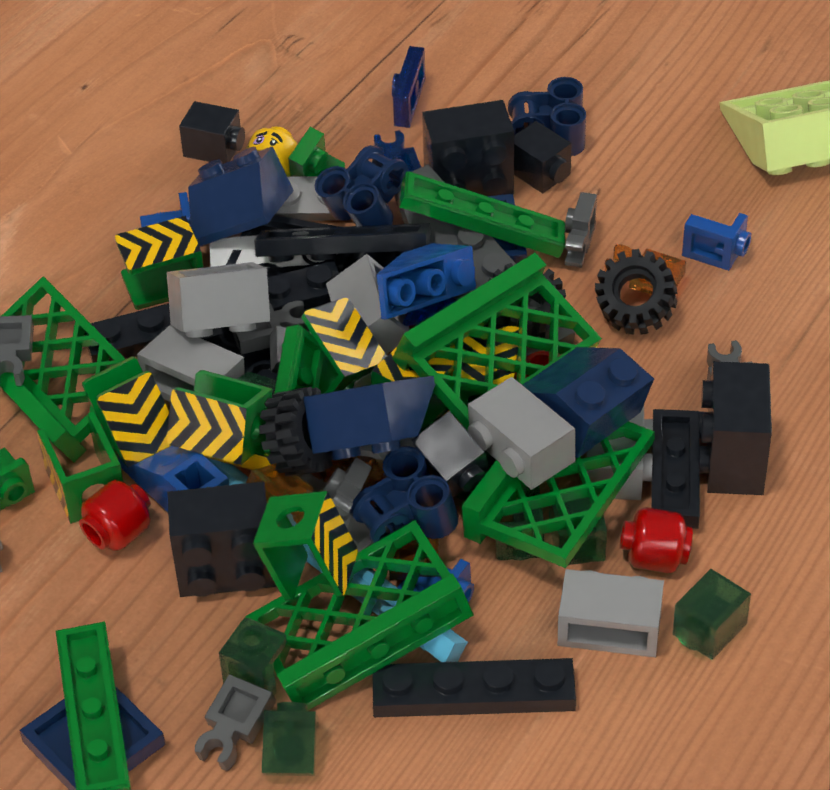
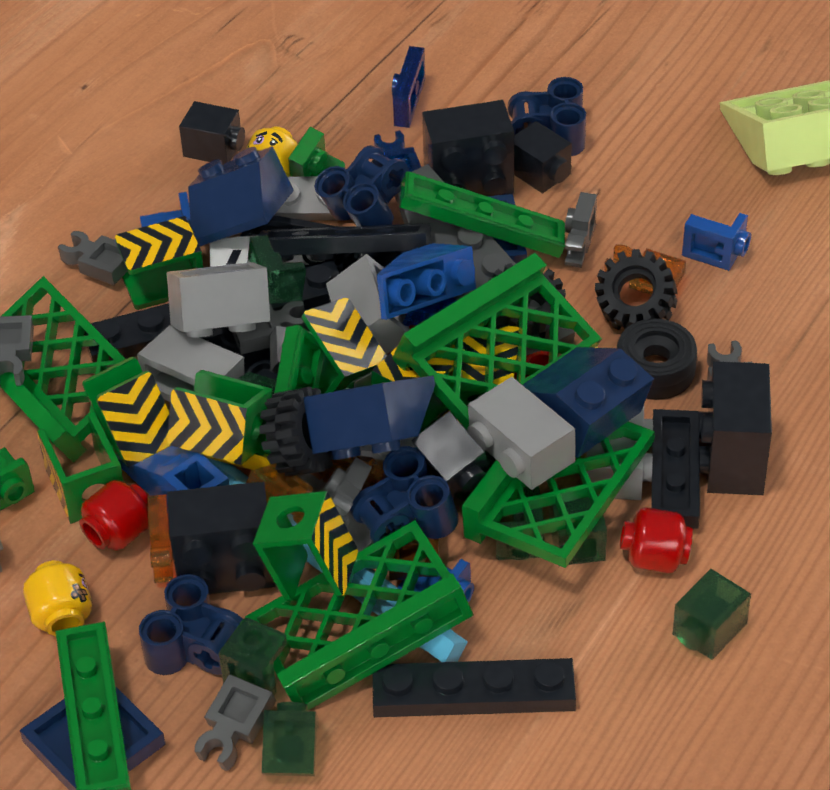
(57, 597): none -> yellow head
(94, 259): none -> dark grey plate
(160, 550): none -> clear orange plate
(187, 630): none -> dark blue piece
(284, 280): none -> clear green bracket
(610, 613): light grey piece -> none
(666, 340): none -> black tyre

